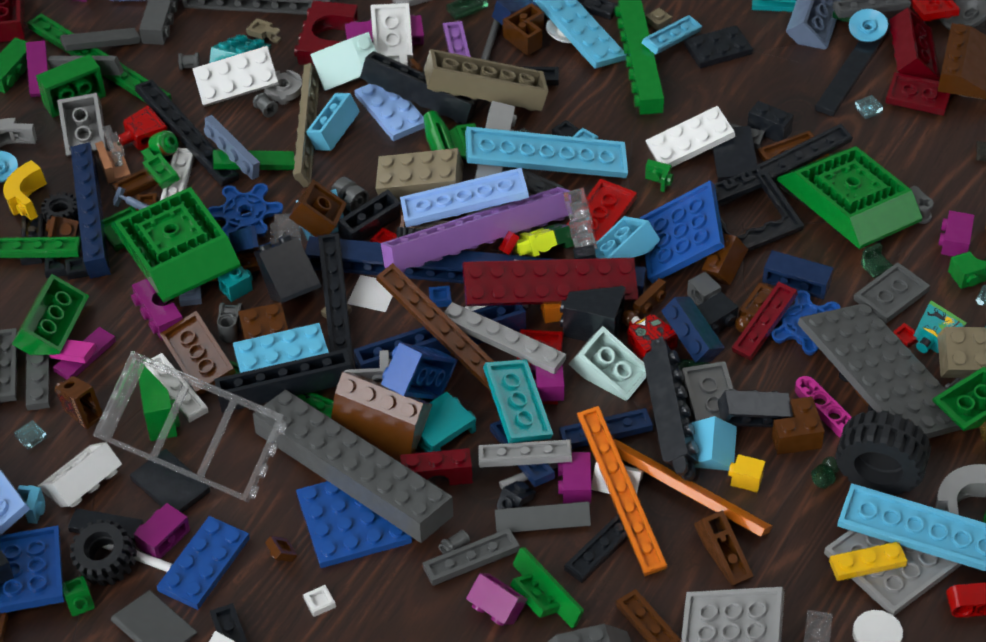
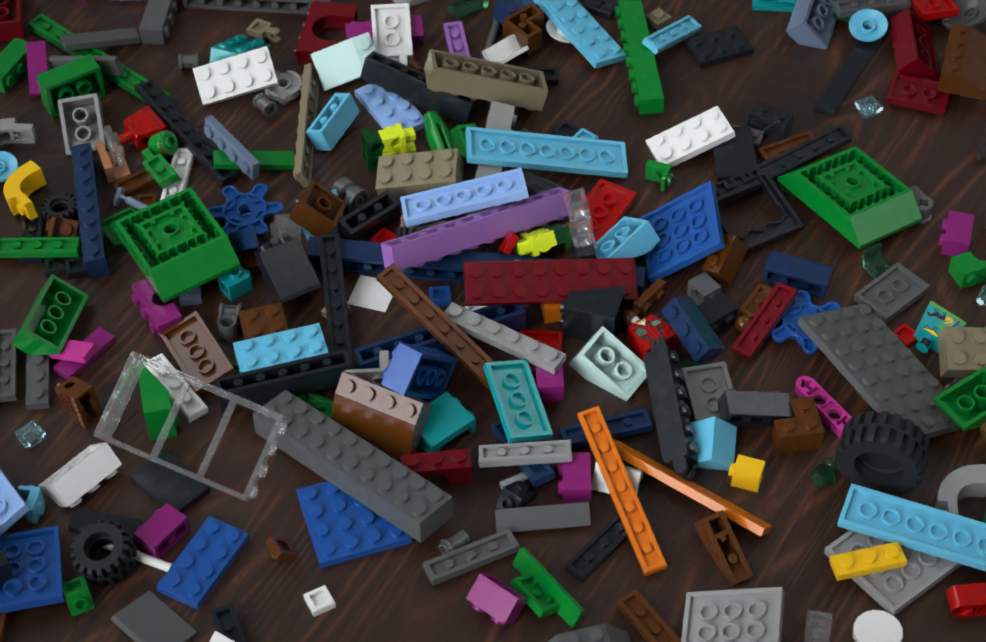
(386, 142): none -> hips
(504, 50): none -> white panel

